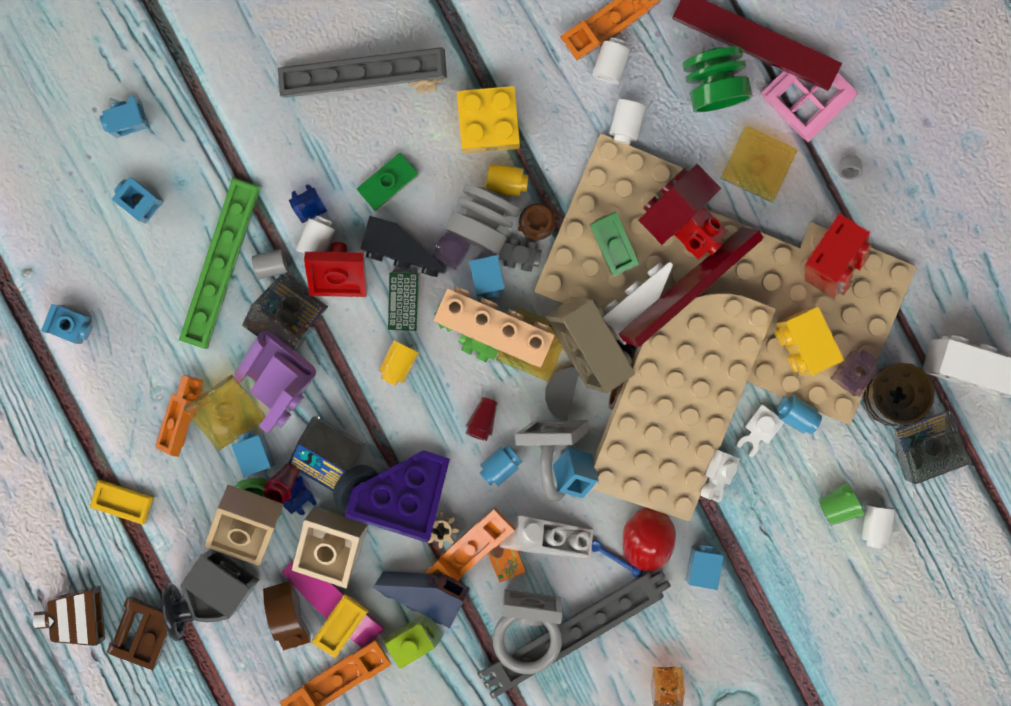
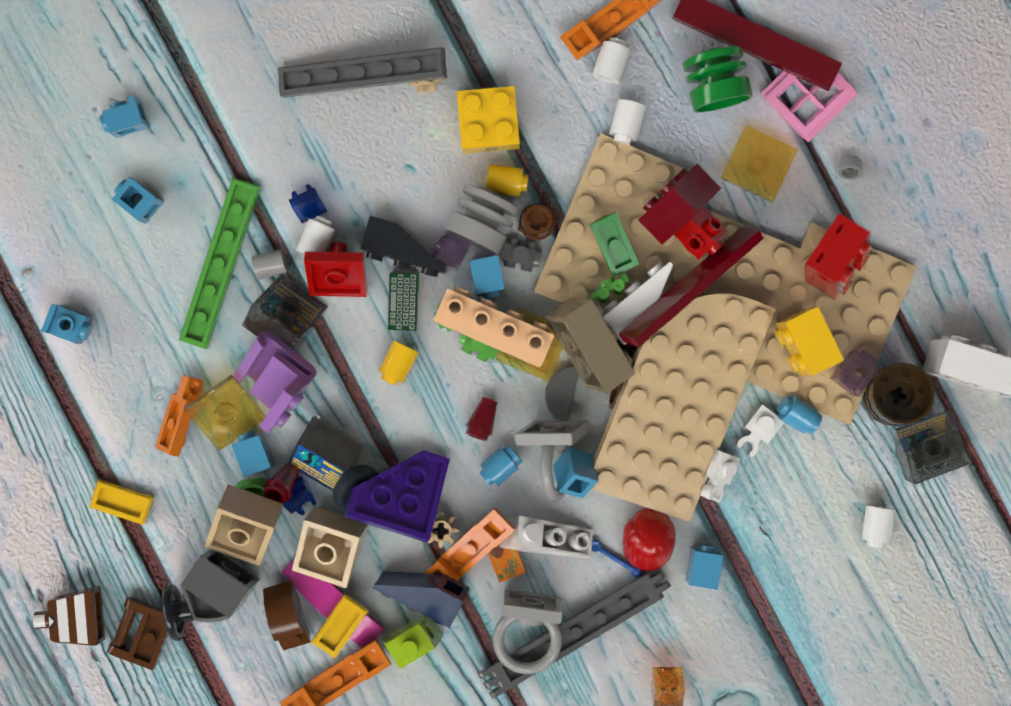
(387, 182): green plate -> none
(608, 286): none -> bright green piece
(841, 505): bright green piece -> none

